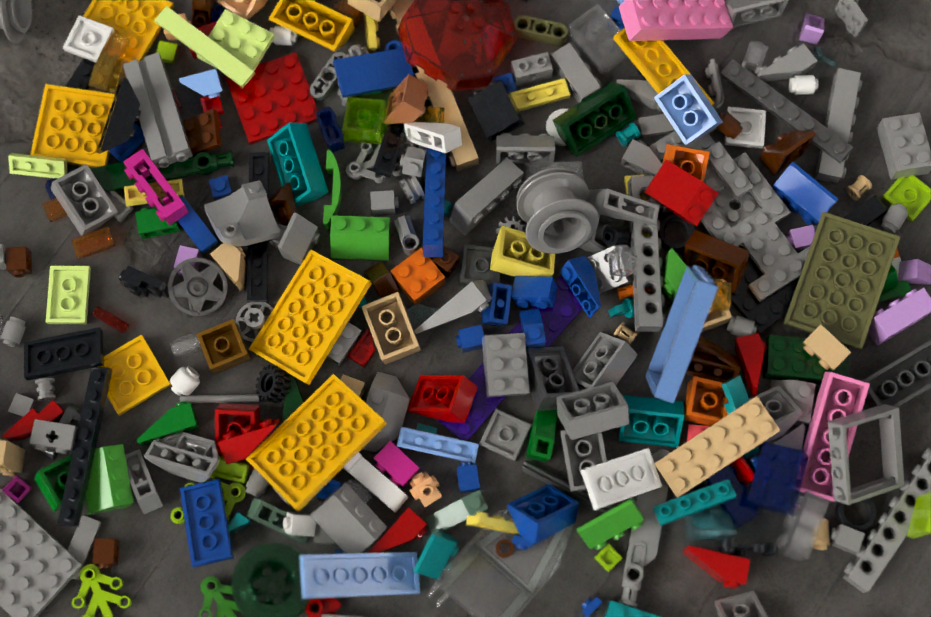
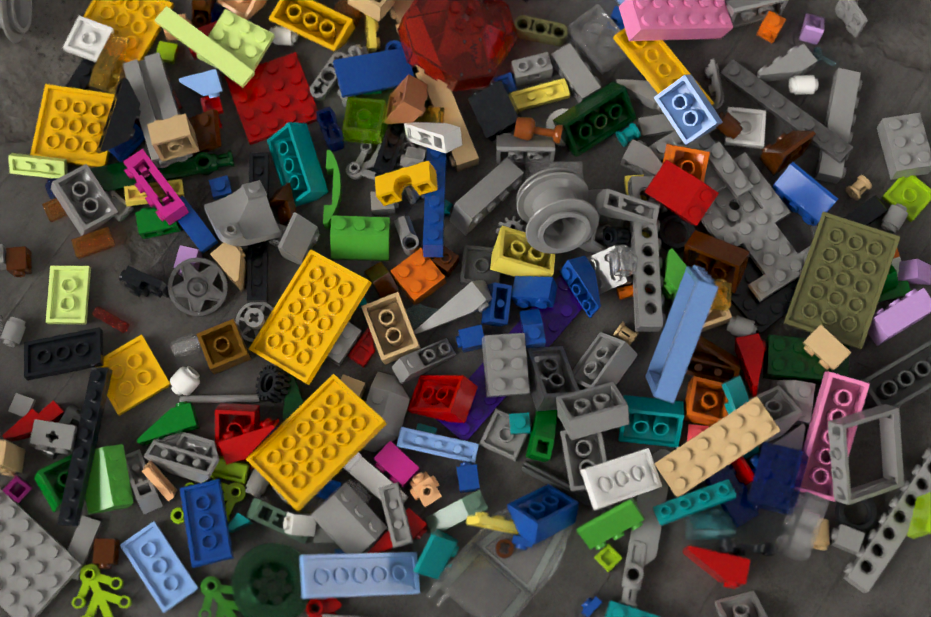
(45, 389): light grey bush -> none
(159, 480): none -> light nougat tile
(159, 567): none -> light blue plate
(173, 137): none -> tan brick
(391, 184): none -> yellow arch
(395, 515): none -> light grey tile
(422, 360): none -> light grey slope
(519, 423): none -> teal plate
(526, 128): none -> dark orange piece
(625, 308): teal piece -> none
(754, 56): clear brick -> none
(771, 26): none -> orange brick
(801, 237): lavender brick -> none

